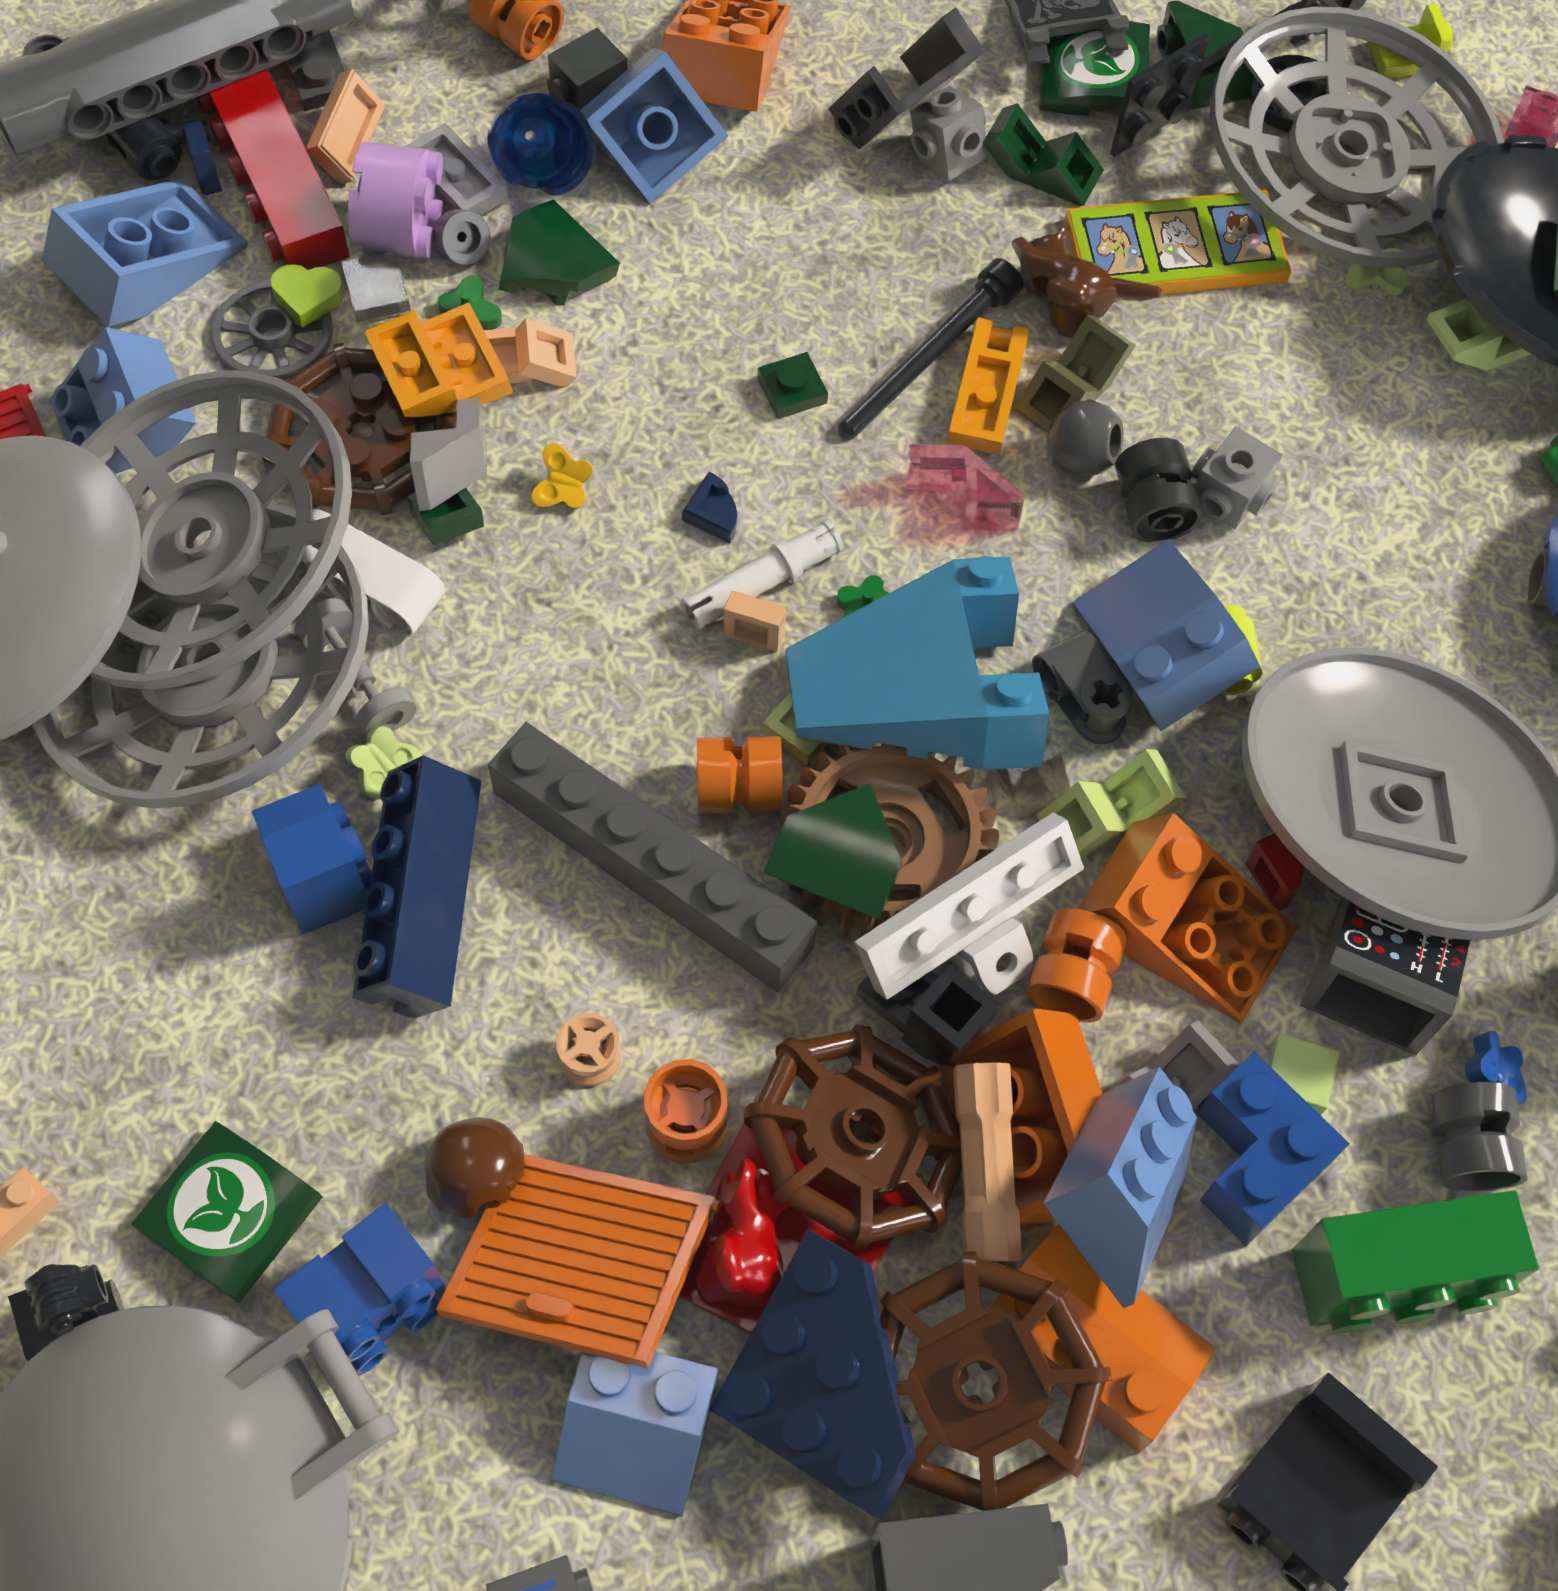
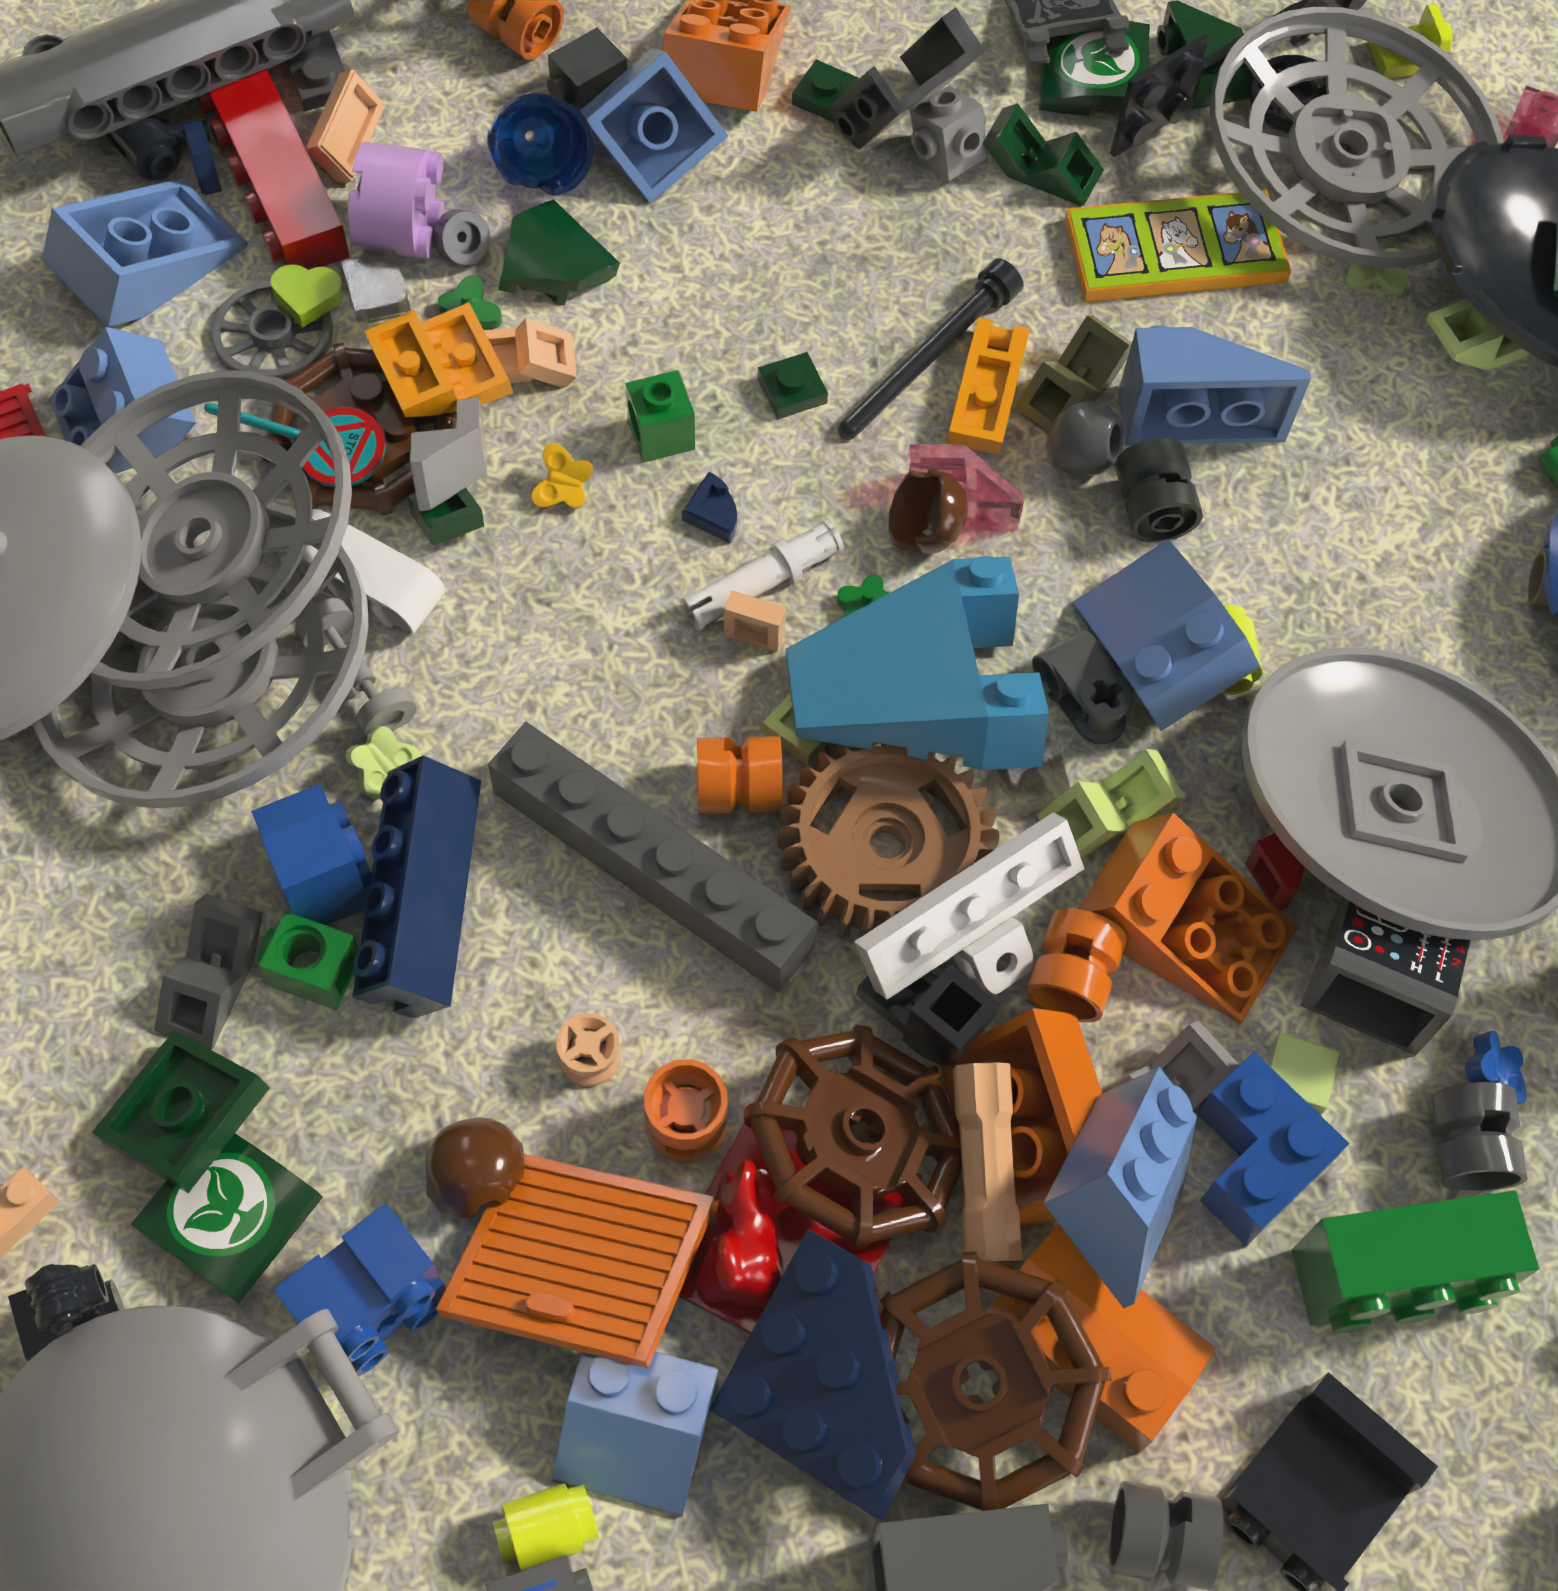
(181, 1110): none -> dark green plate
(206, 983): none -> dark grey slope
(323, 980): none -> green brick
(359, 432): none -> piece
(465, 178): light grey plate -> none
(545, 1526): none -> neon yellow brick
(660, 416): none -> green brick
(821, 88): none -> dark green plate
(839, 852): dark green slope -> none
(927, 502): none -> reddish brown hair
(1072, 283): reddish brown animal -> none
(1166, 1535): none -> dark grey wheel
(1206, 389): none -> medium blue slope
(1235, 477): light grey brick -> none

